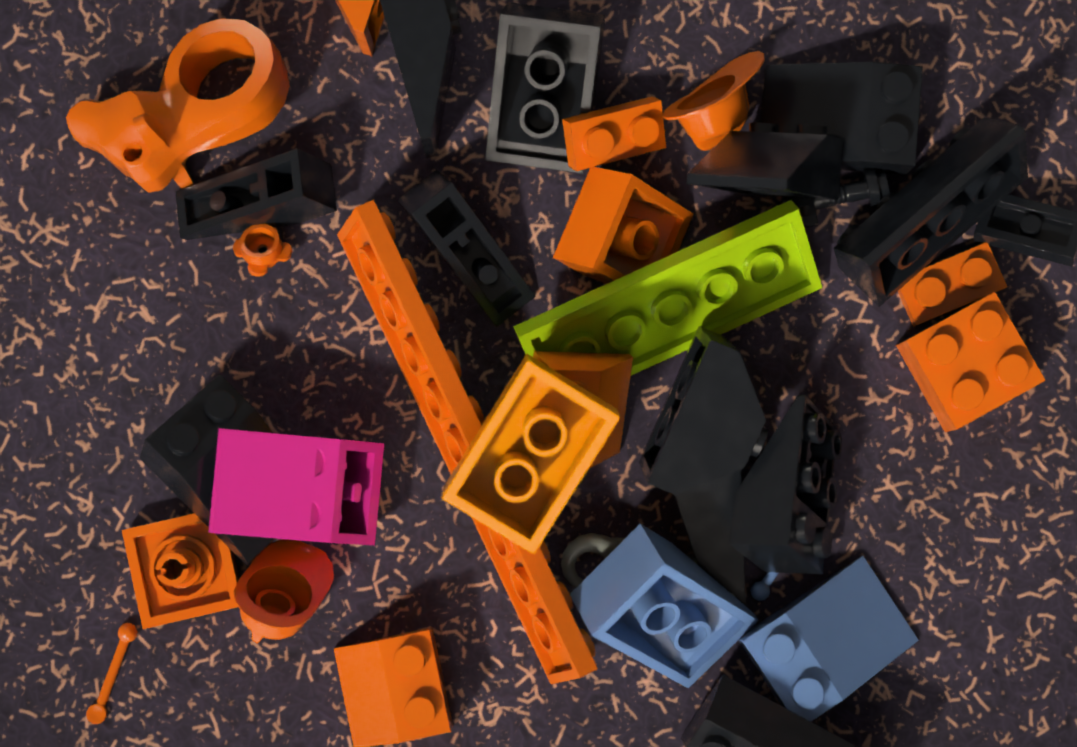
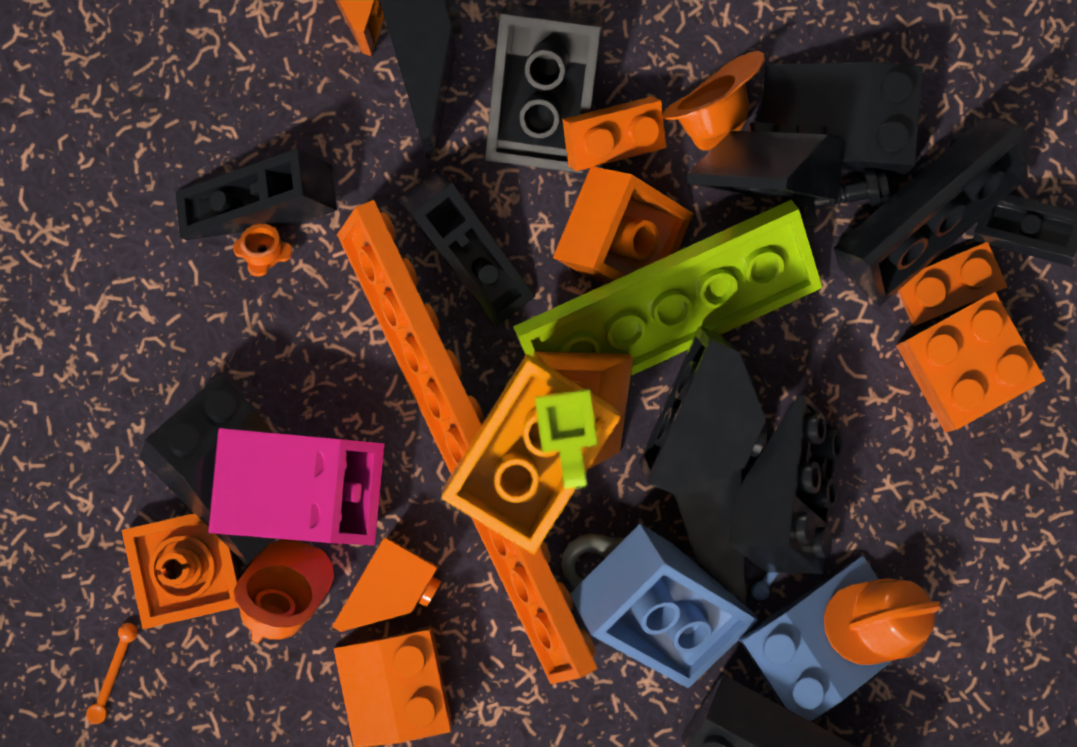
(156, 132): orange animal -> none
(389, 587): none -> orange slope
(565, 427): none -> lime plate
(879, 620): none -> orange piece

